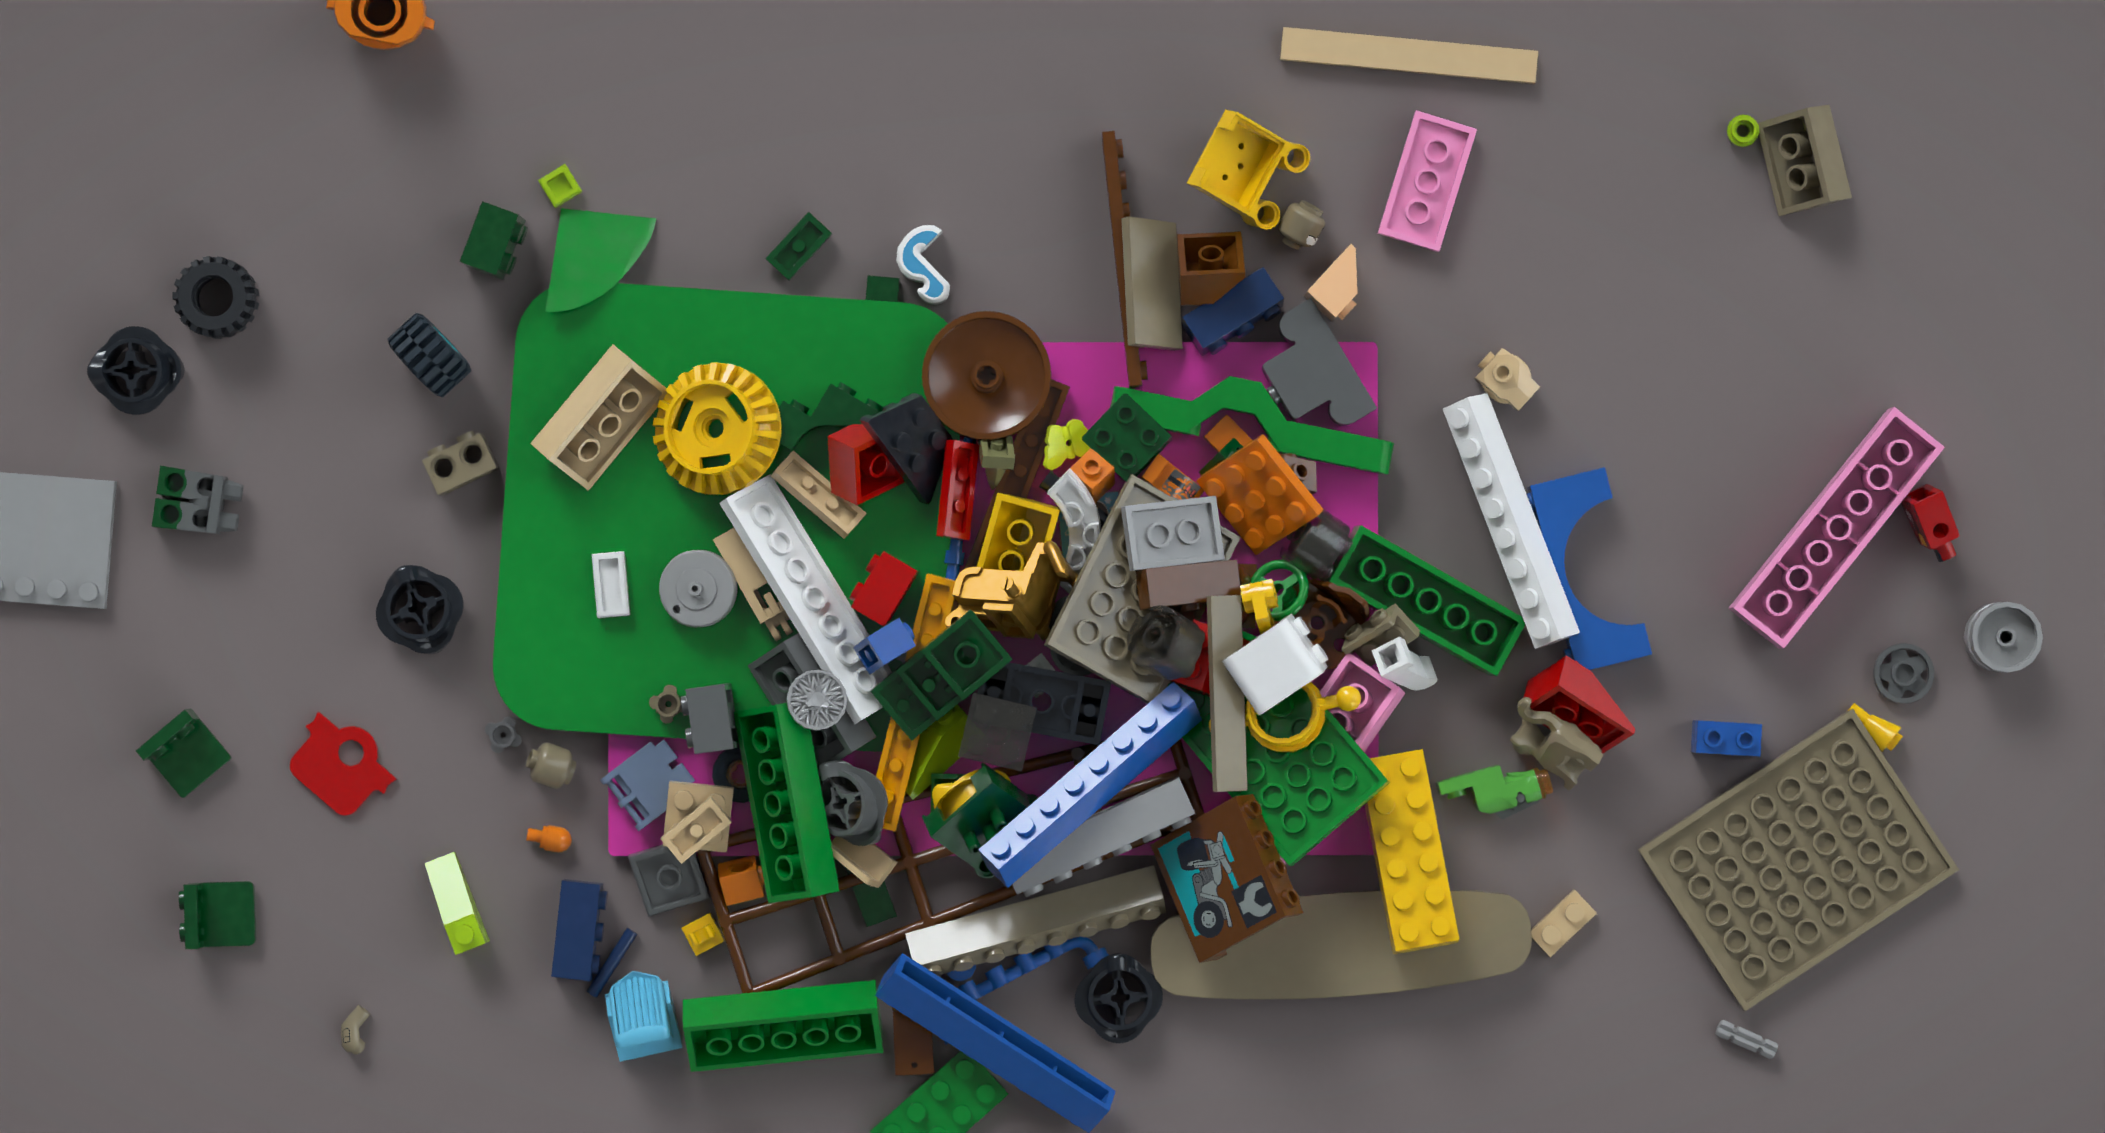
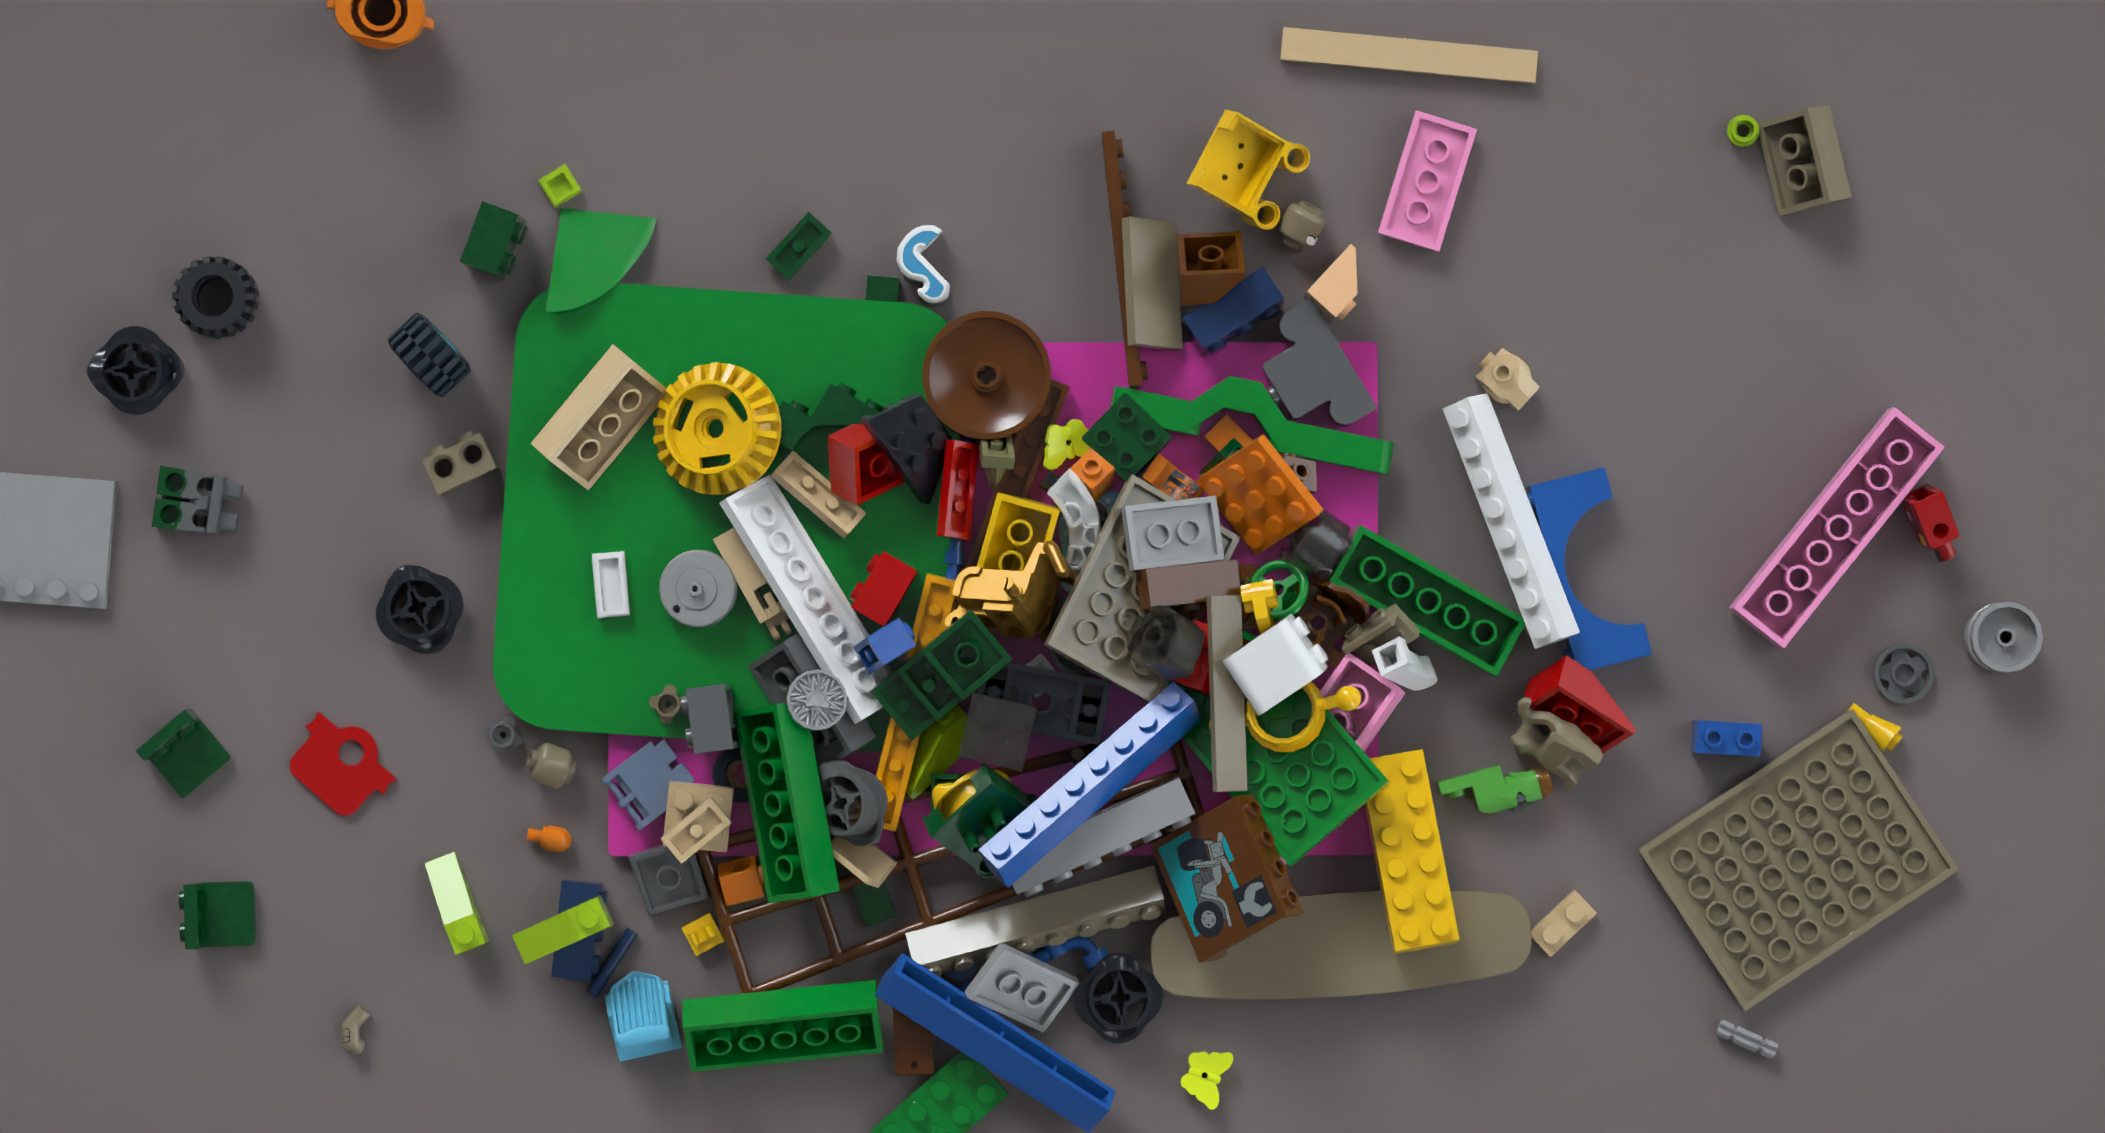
(563, 929): none -> lime slope
(1022, 987): none -> light grey plate
(1205, 1088): none -> neon yellow animal

